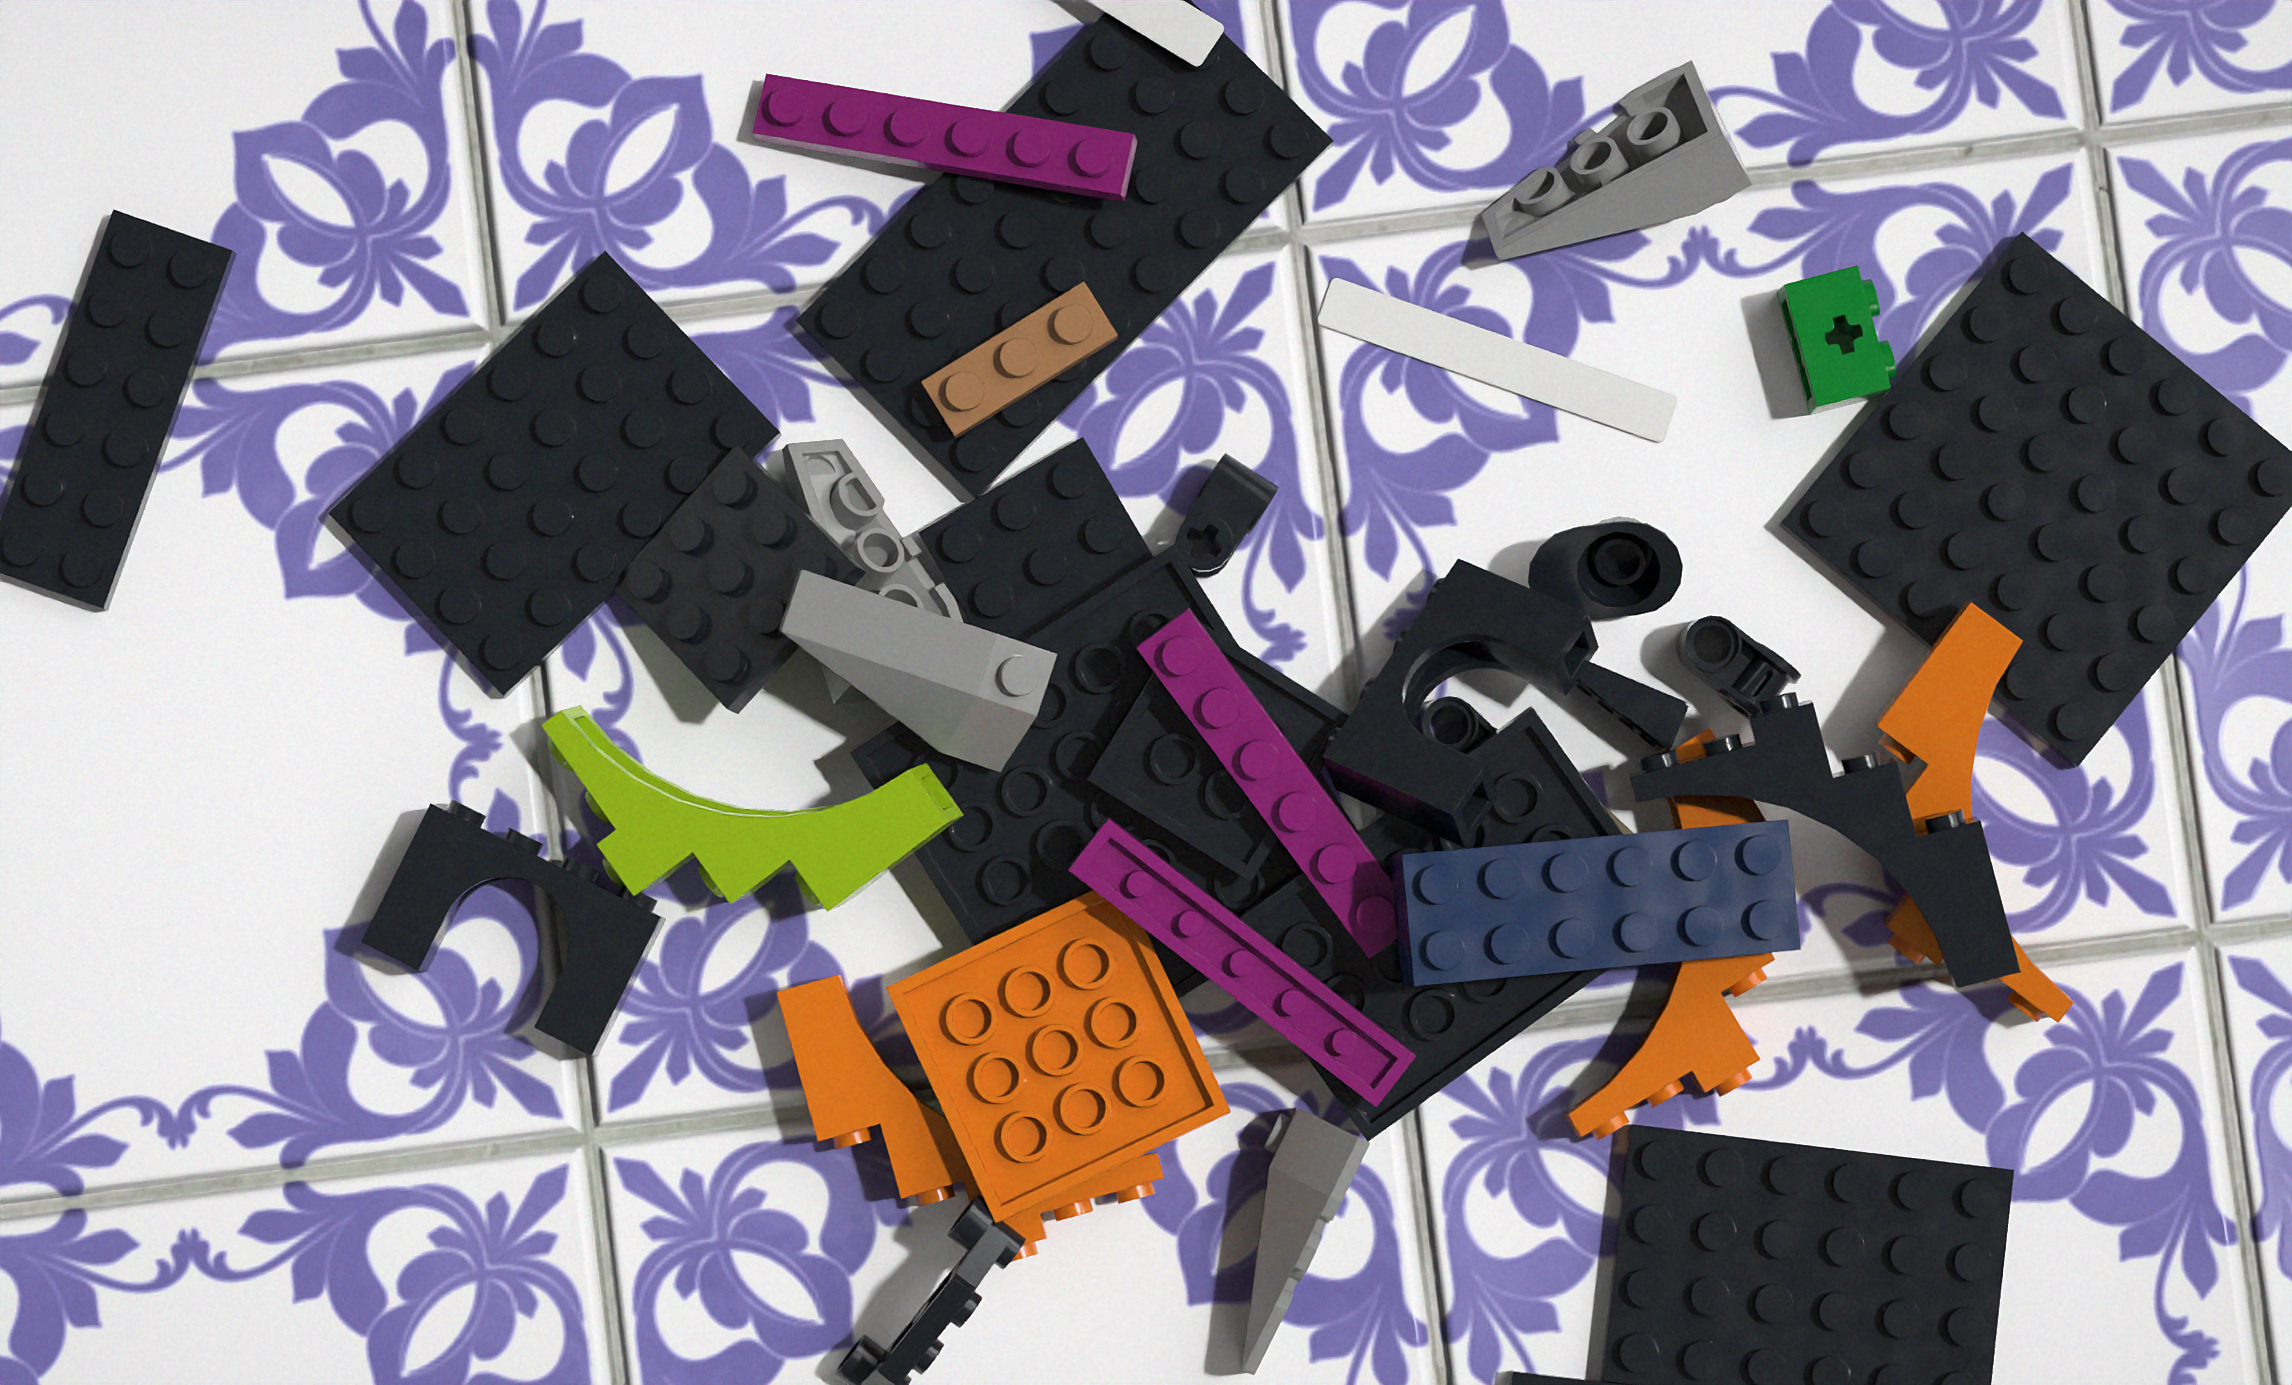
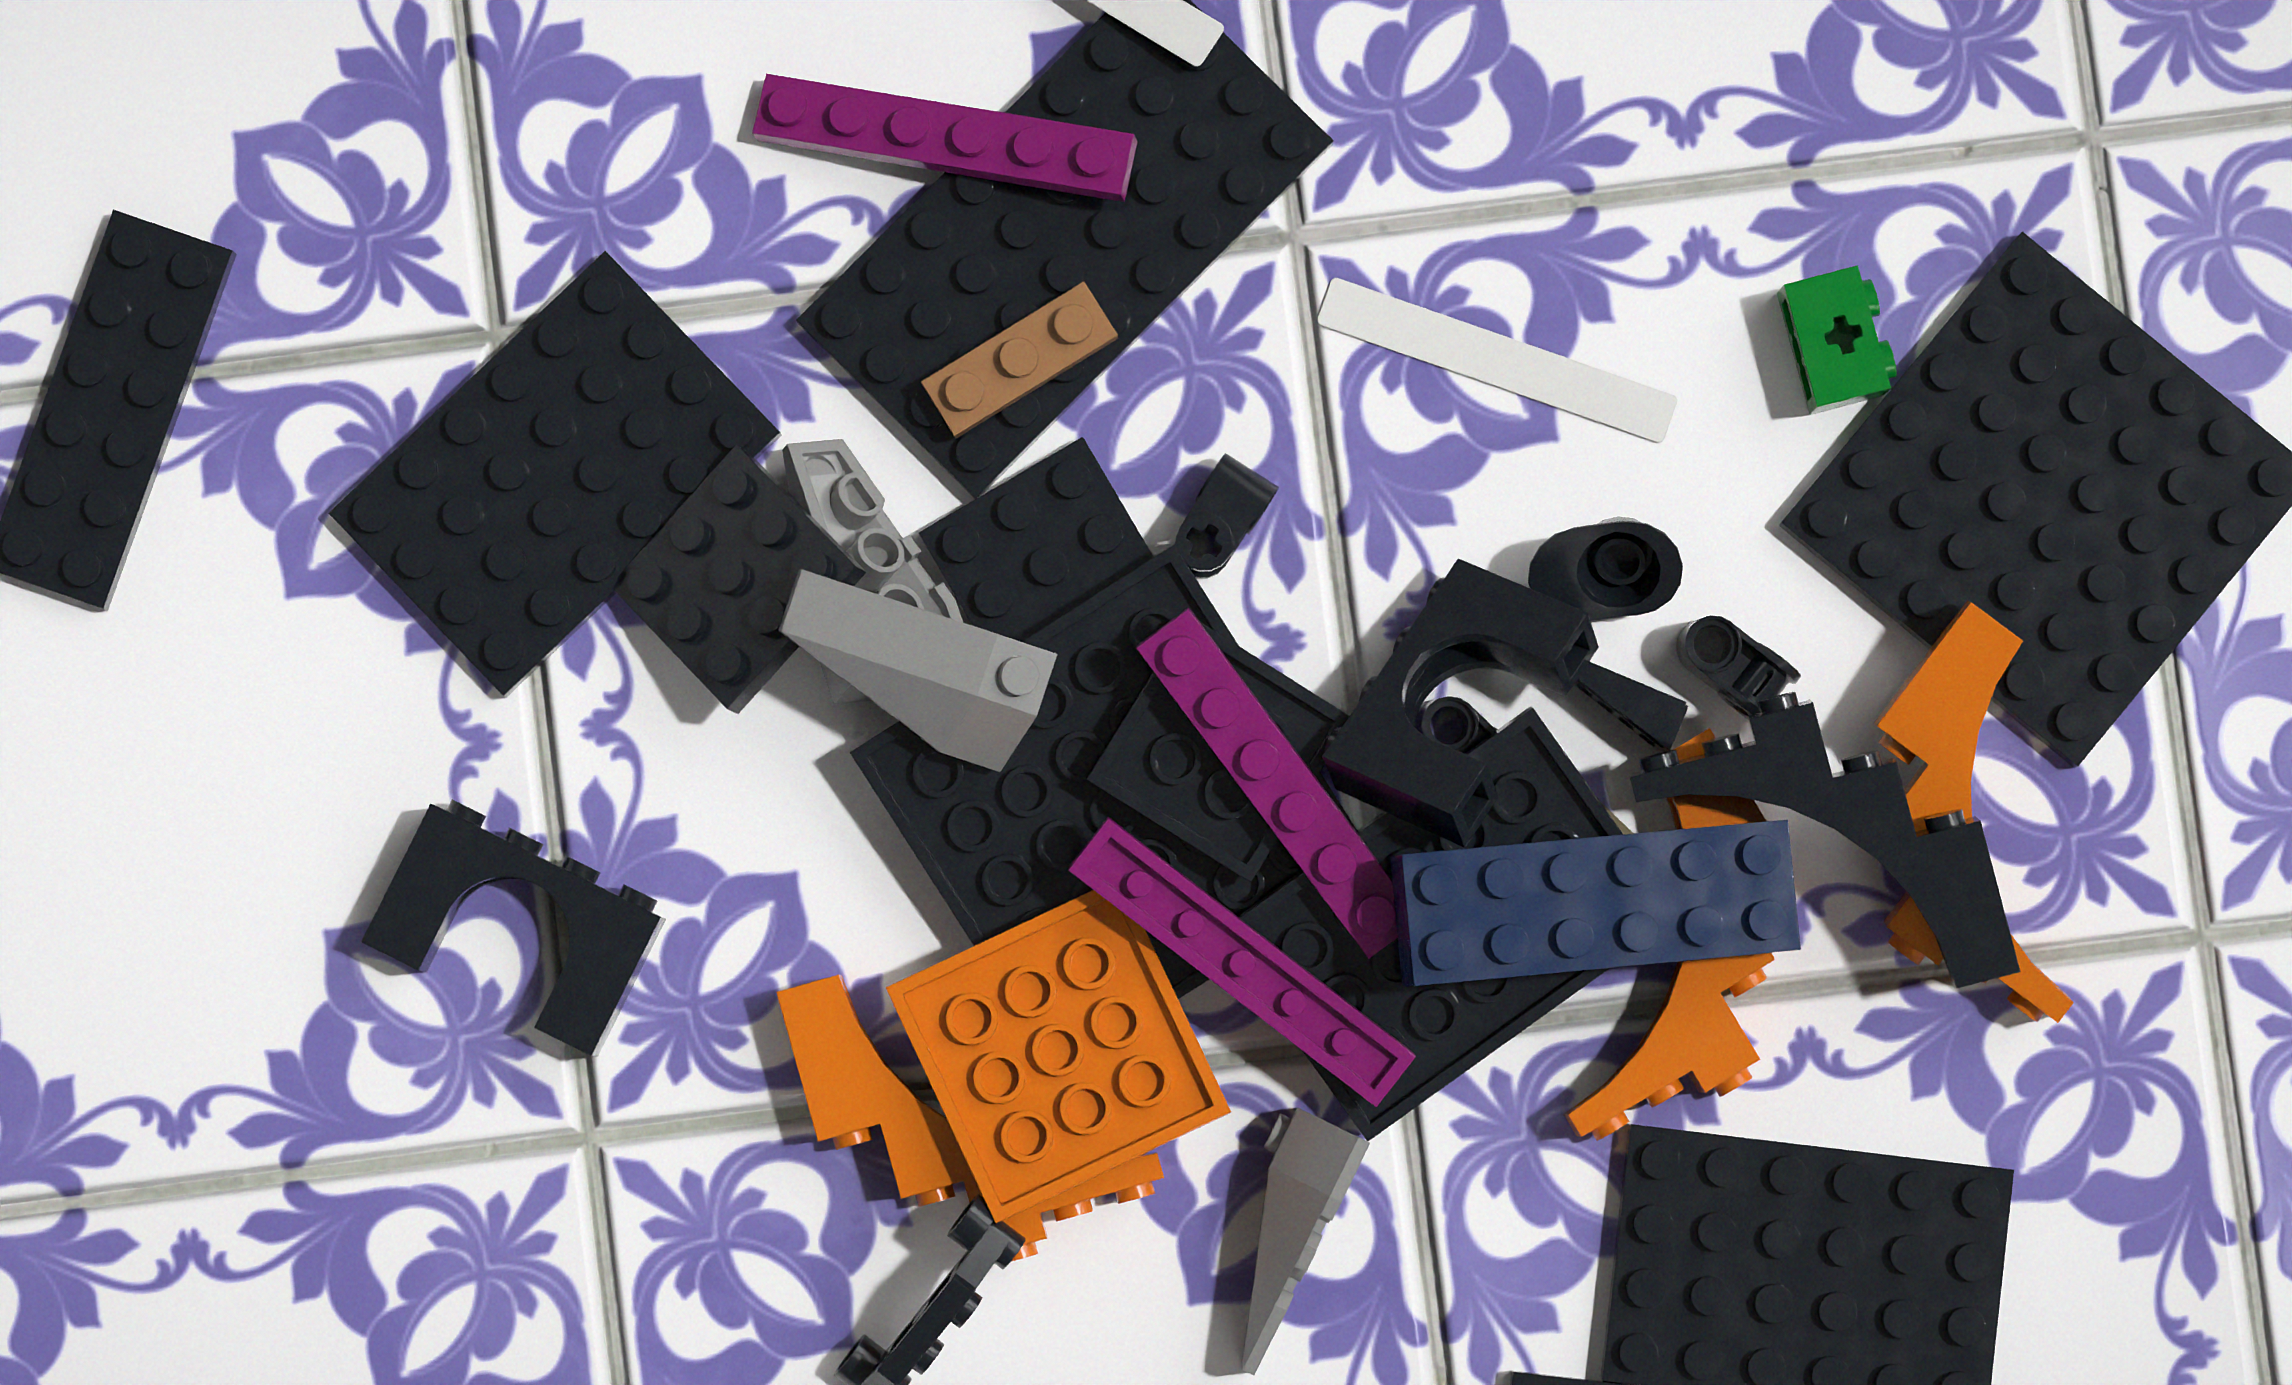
(742, 848): lime arch -> none
(1642, 169): light grey wedge -> none

